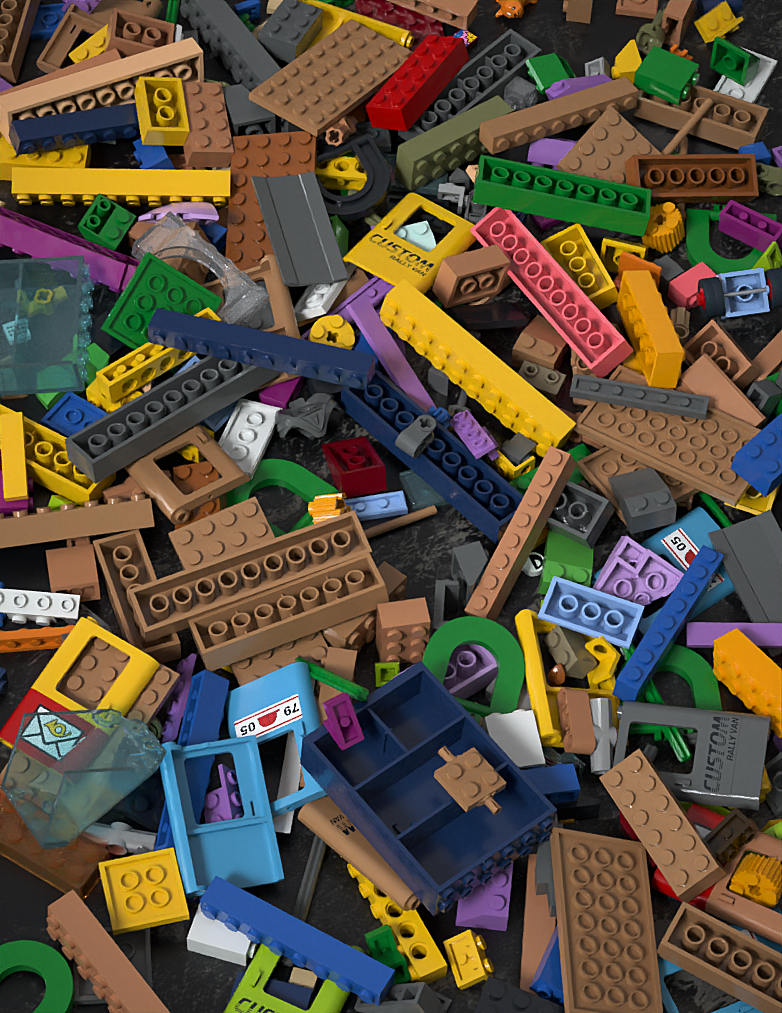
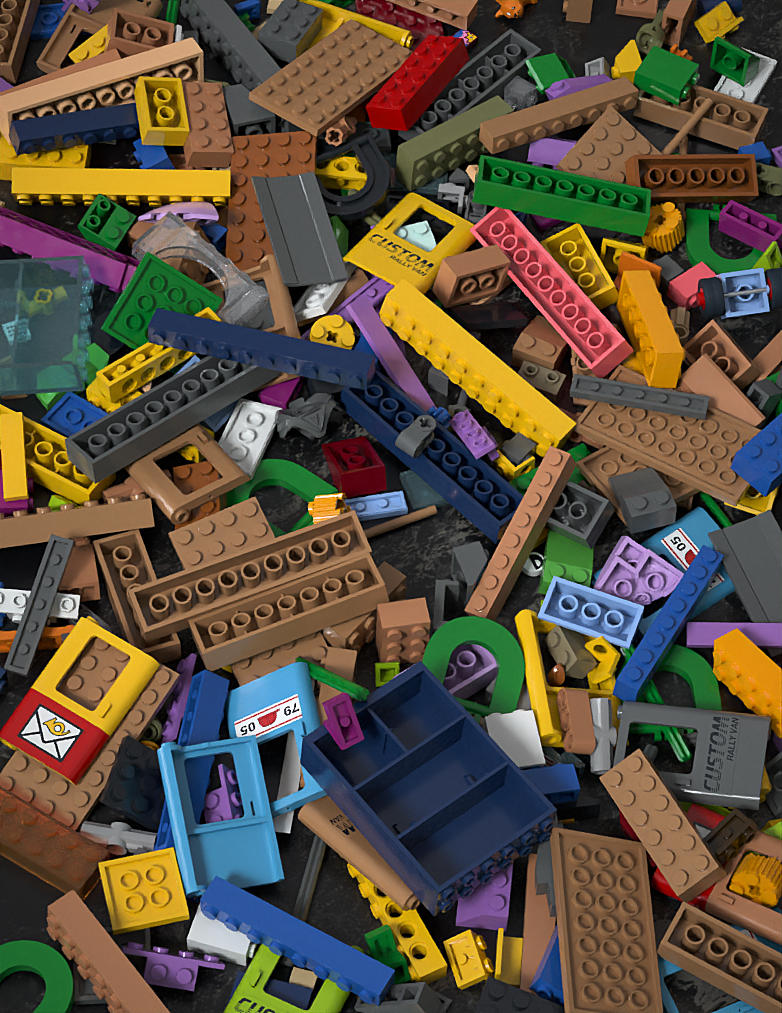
(39, 605): none -> dark grey plate
(75, 769): clear light blue windscreen -> none
(171, 969): none -> medium lavender bracket
(470, 779): medium nougat plate -> none
(508, 959): none -> yellow panel

